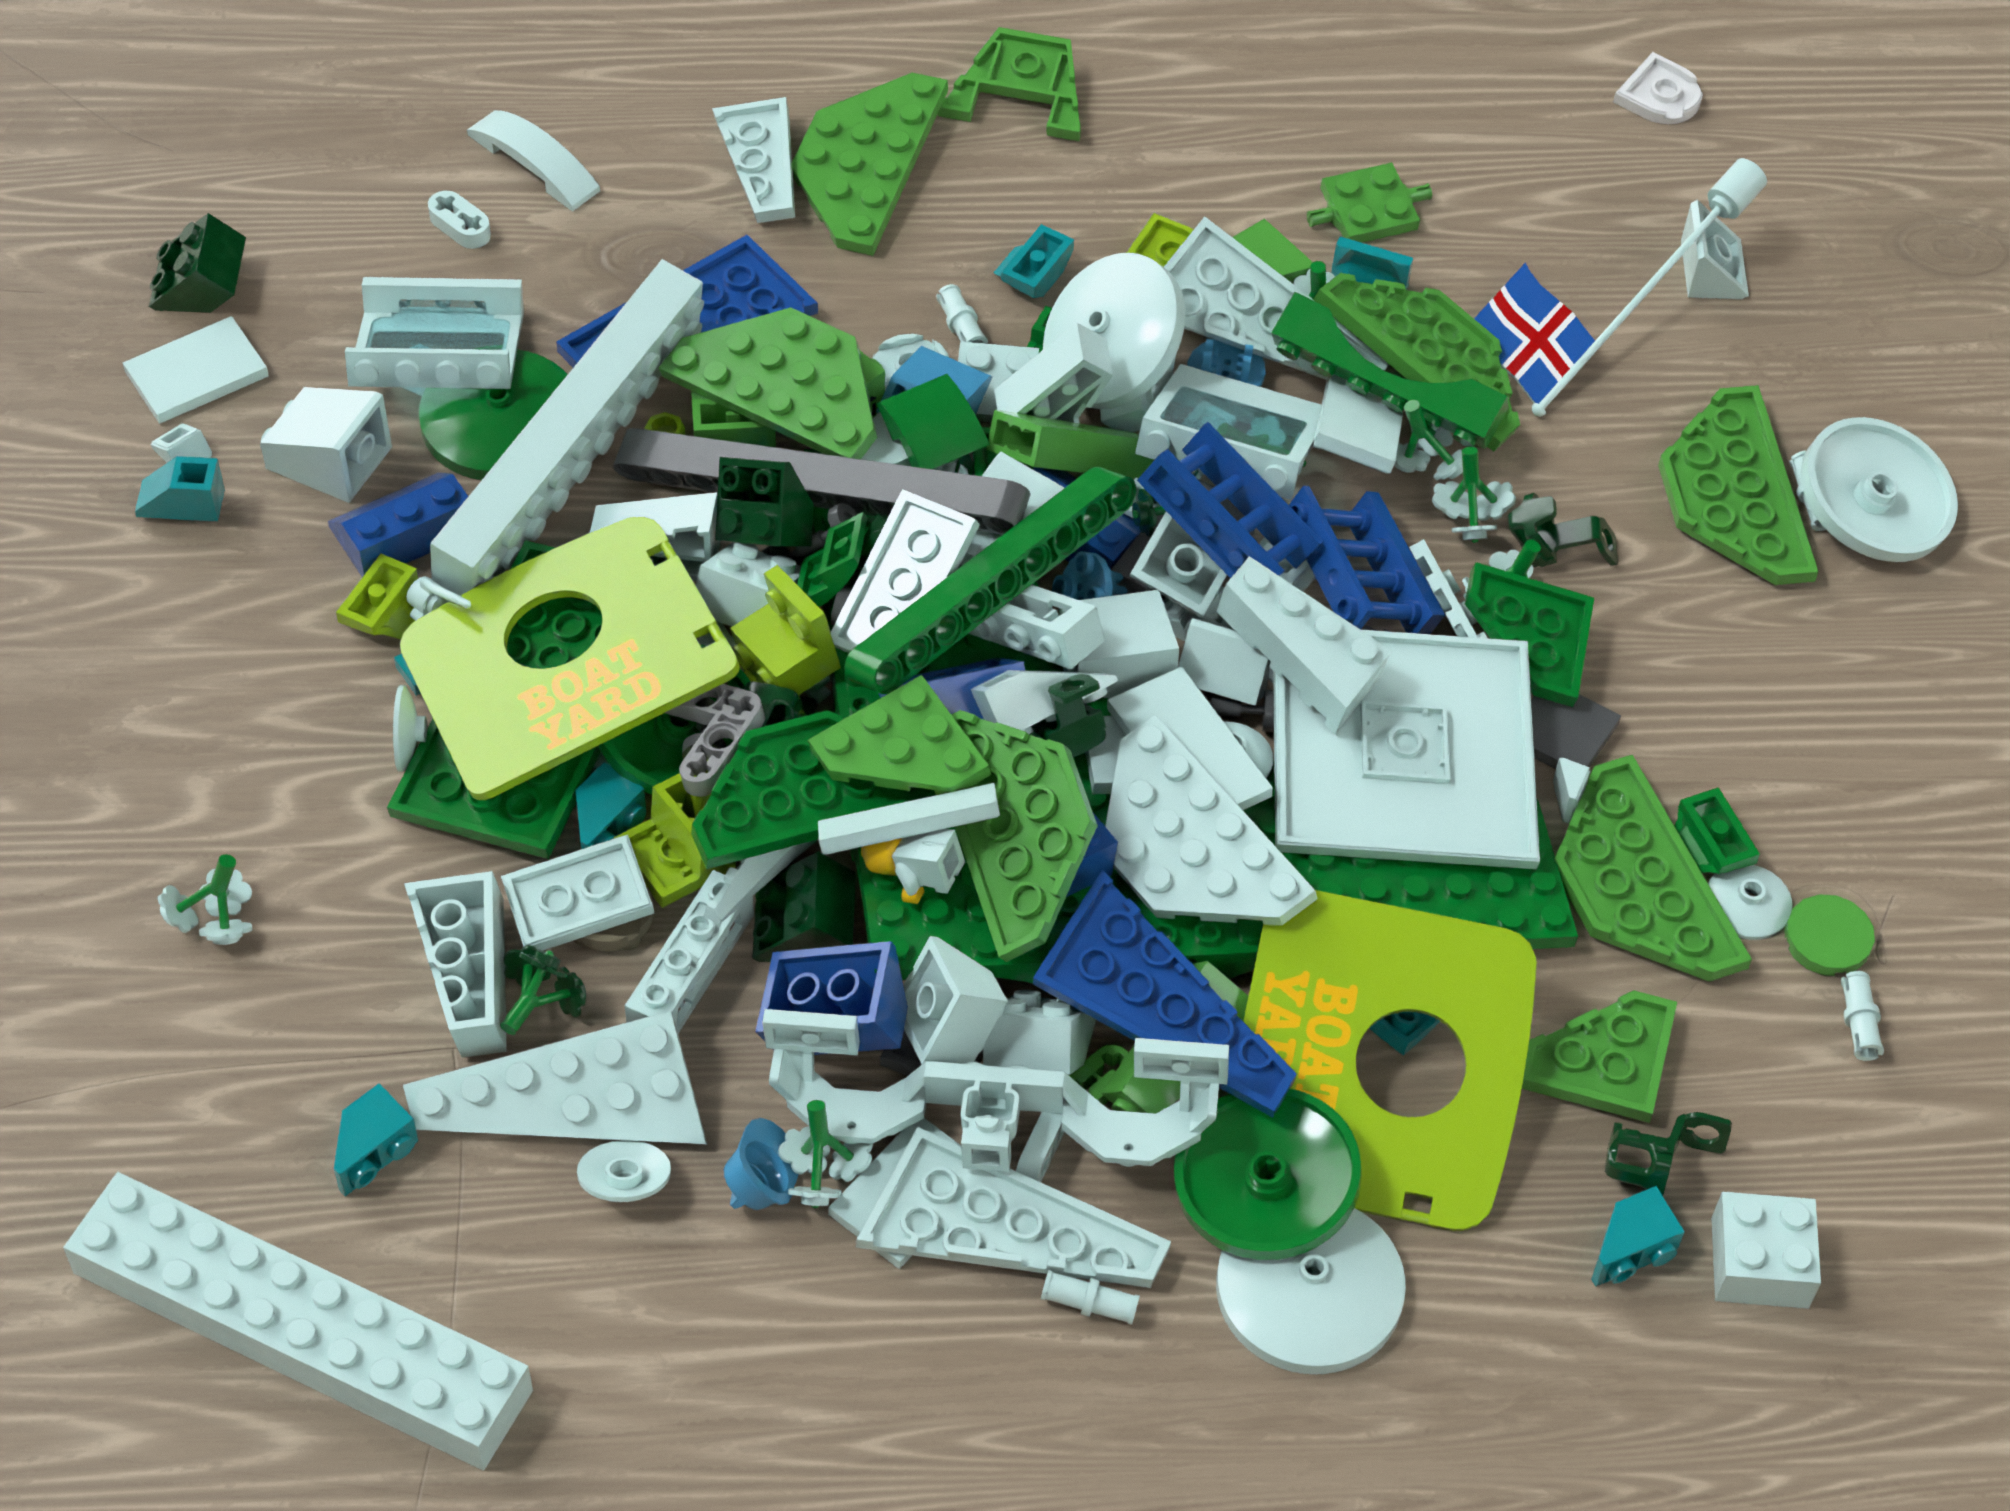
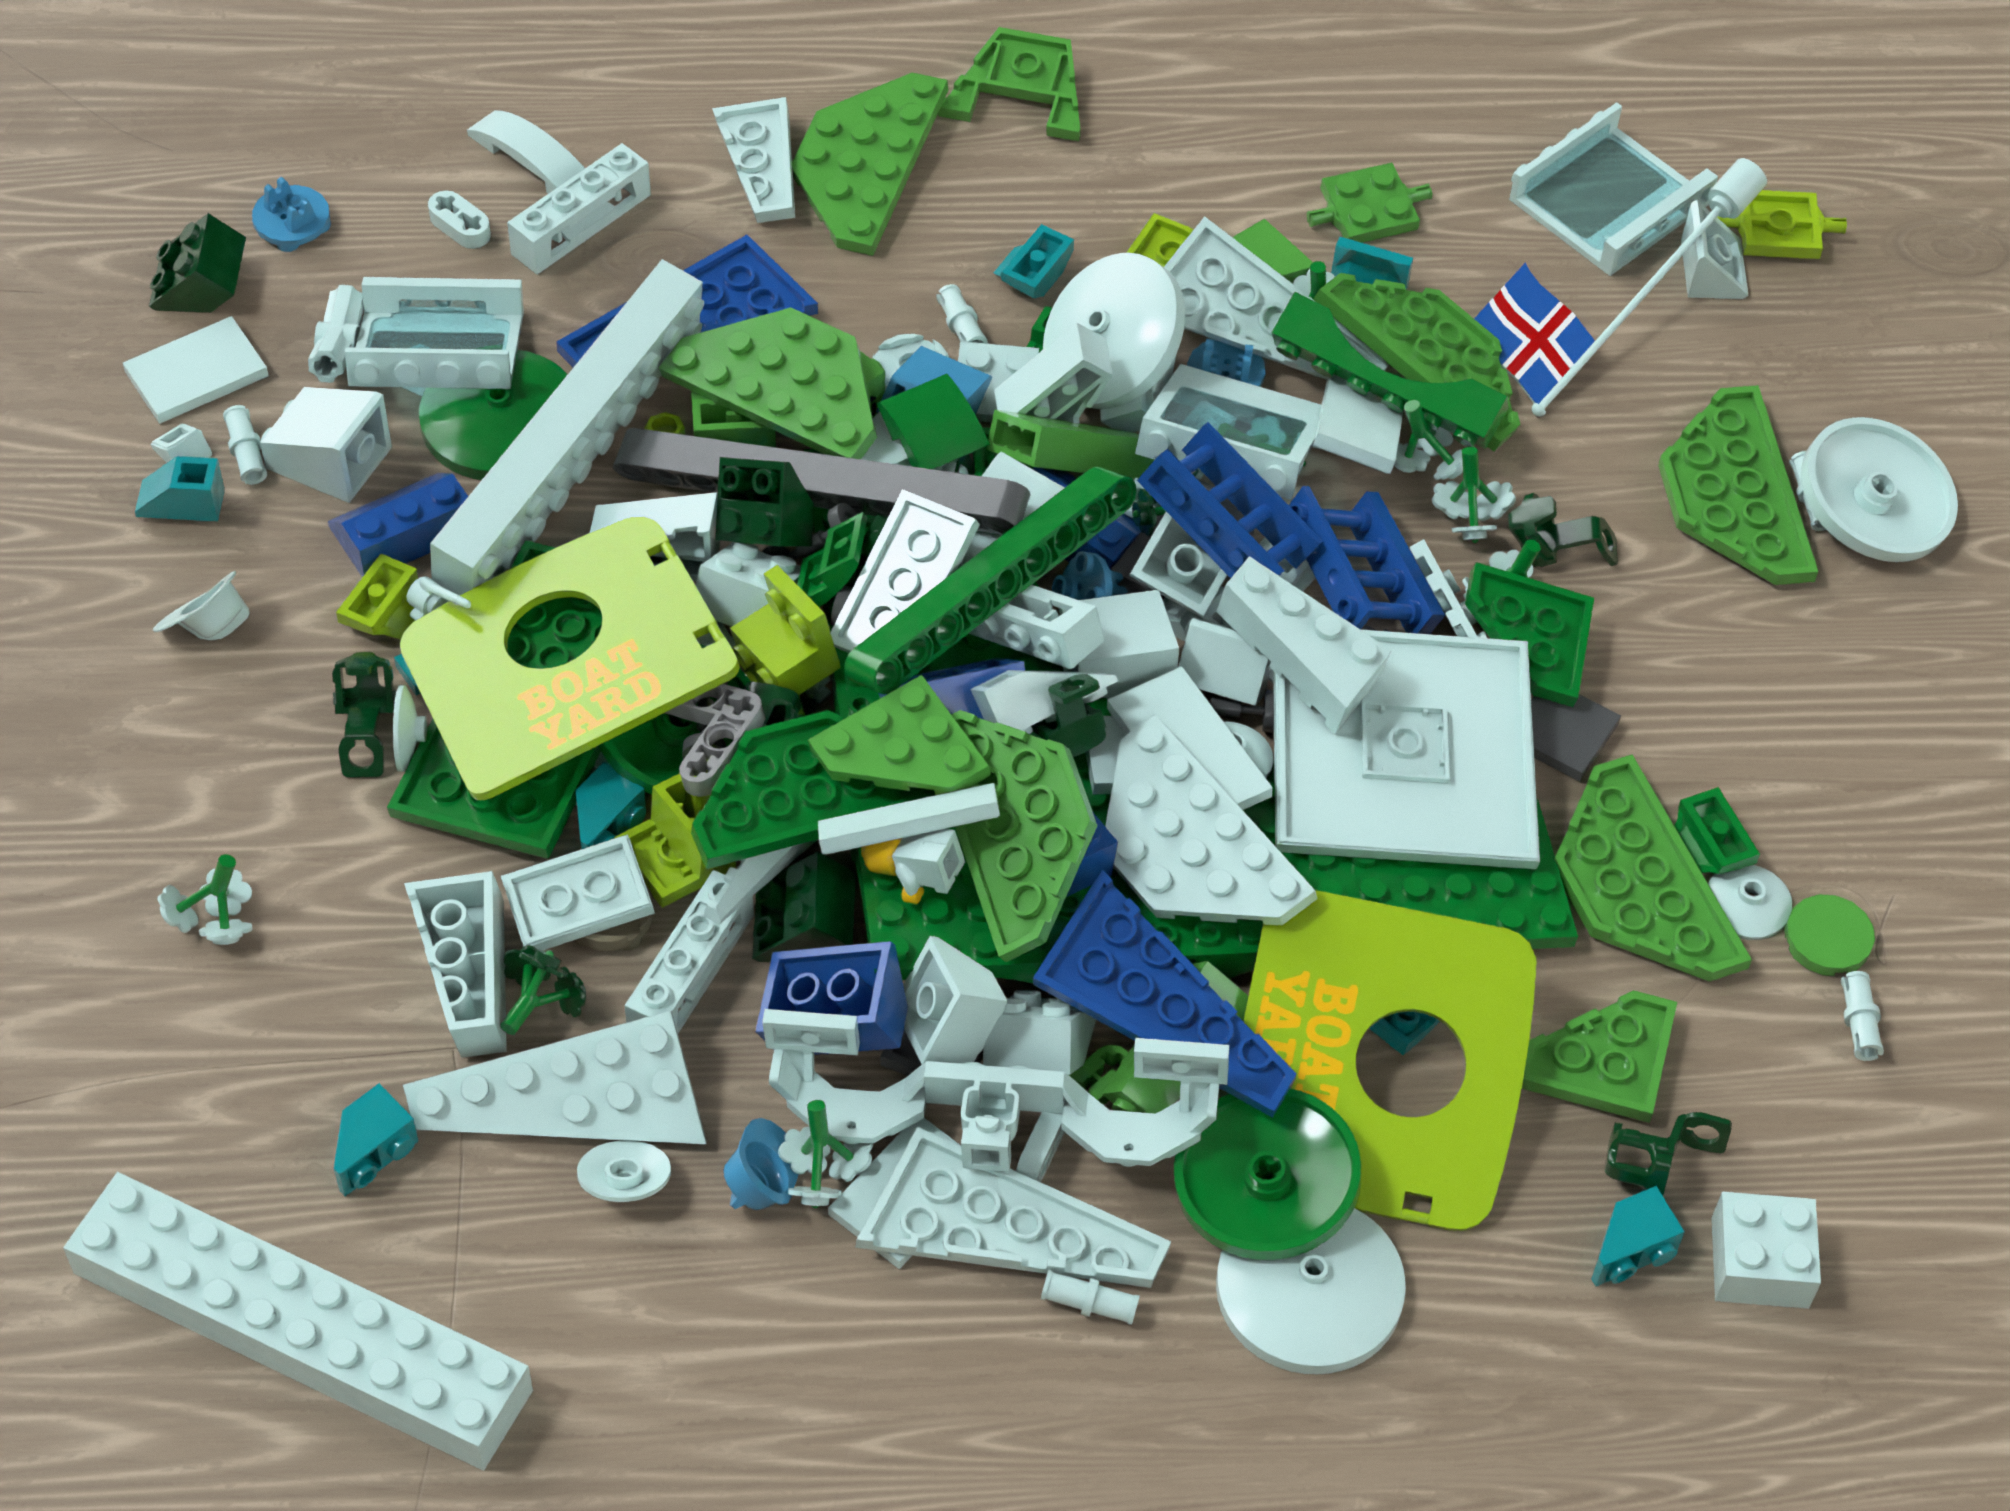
(210, 614): none -> light aqua piece
(244, 444): none -> light aqua pin
(290, 215): none -> dark azure plate
(336, 333): none -> light aqua piece
(363, 706): none -> dark green piece
(578, 208): none -> light aqua brick
(1569, 785): light aqua slope -> none
(1606, 192): none -> panel
(1660, 91): white tile -> none
(1784, 225): none -> lime plate

